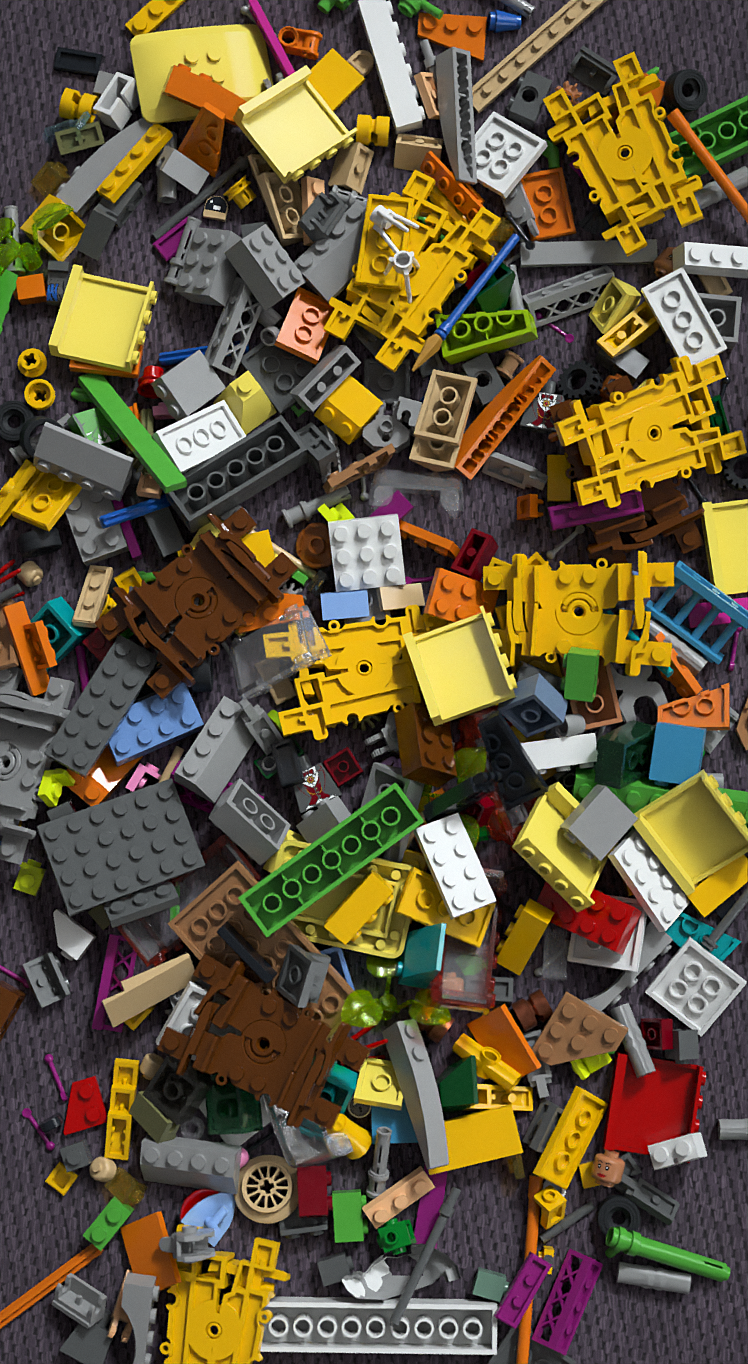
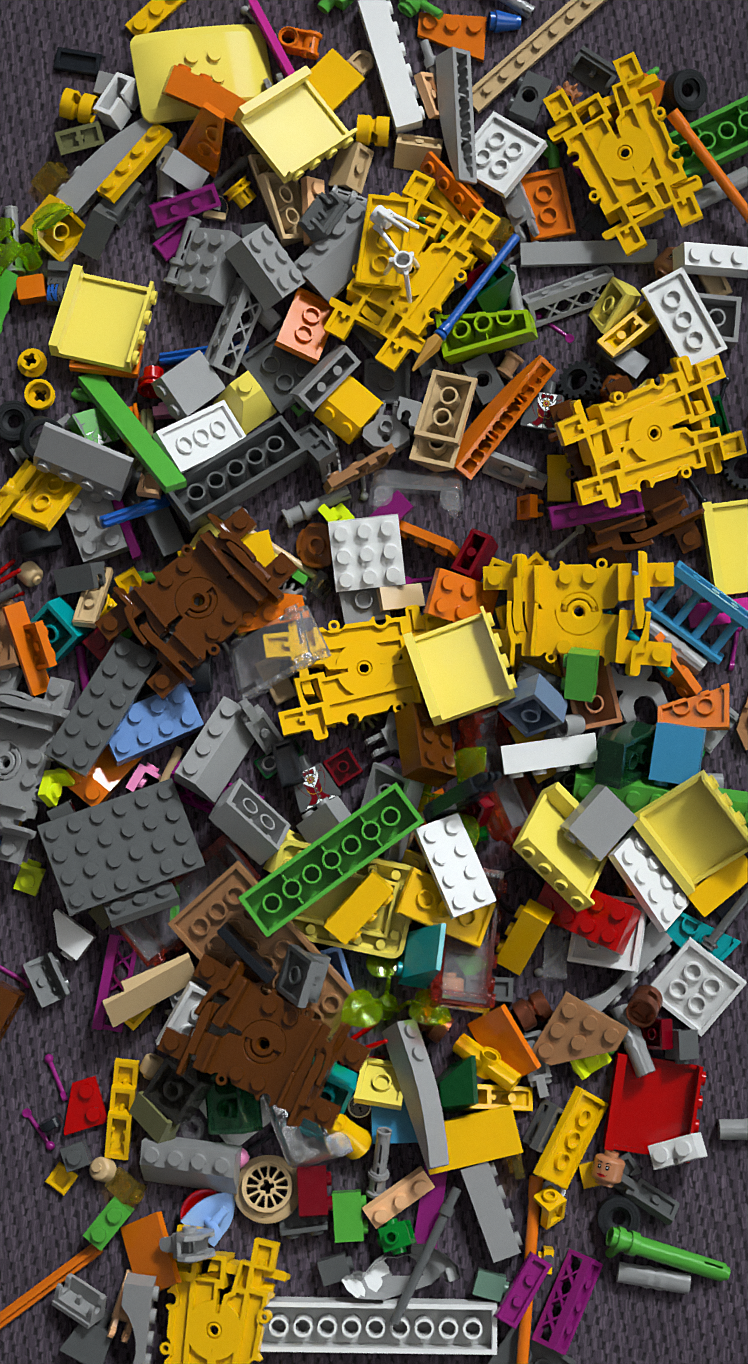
(79, 123): clear light blue piece -> none
(79, 577): none -> dark grey hinge
(185, 205): none -> magenta tile
(269, 339): light grey hinge -> none
(273, 715): lime tile -> none
(344, 604): light blue hinge -> none
(490, 1210): none -> light grey brick
(519, 775): black wing -> none
(530, 245): black hinge -> none
(567, 1221): dark grey piece -> none
(644, 1006): none -> copper wheel

